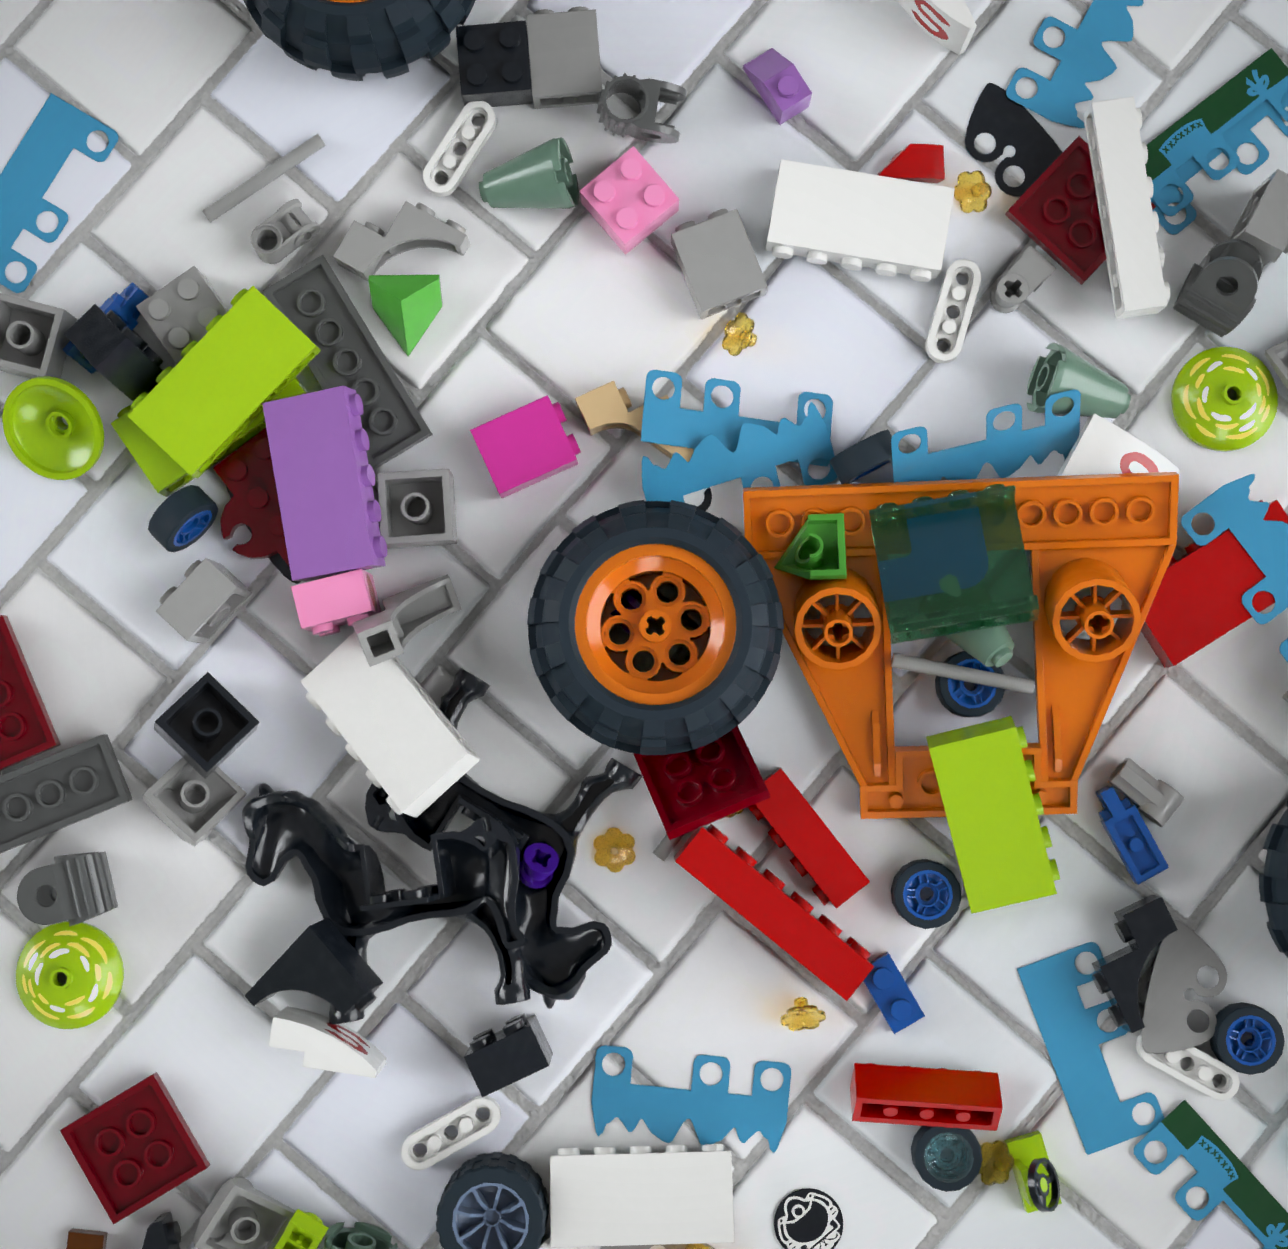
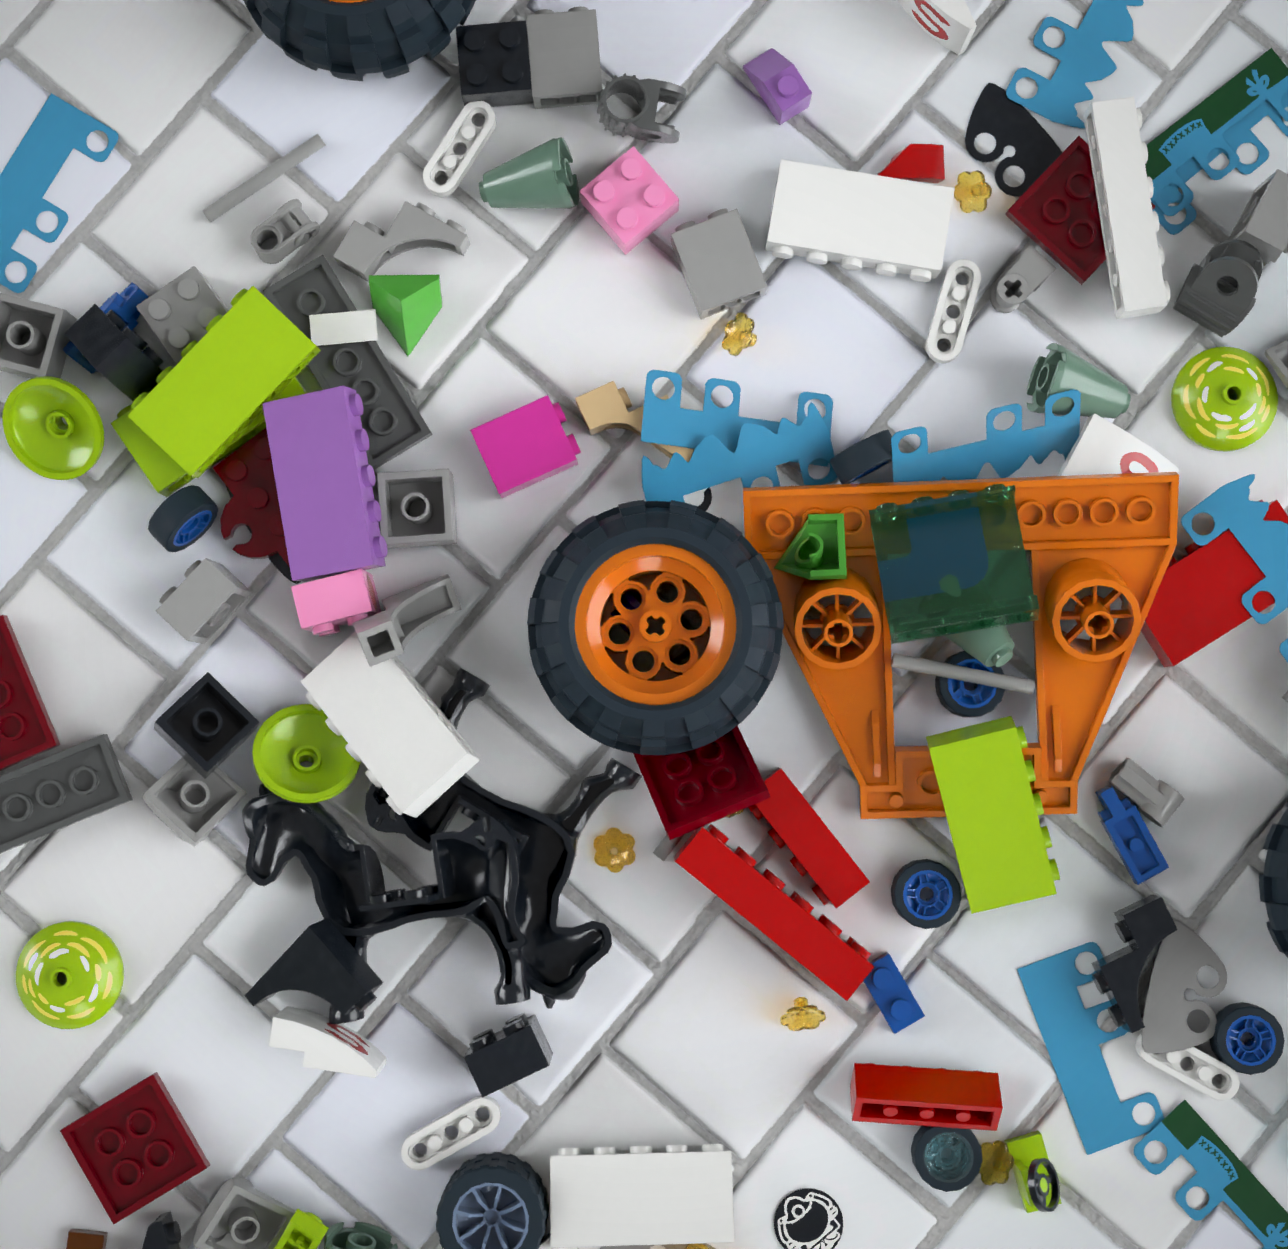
(81, 888): dark grey piece -> none
(300, 736): none -> lime dish
(343, 327): none -> white sticker
(538, 865): dark purple wheel -> none
(707, 1106): dark azure piece -> none

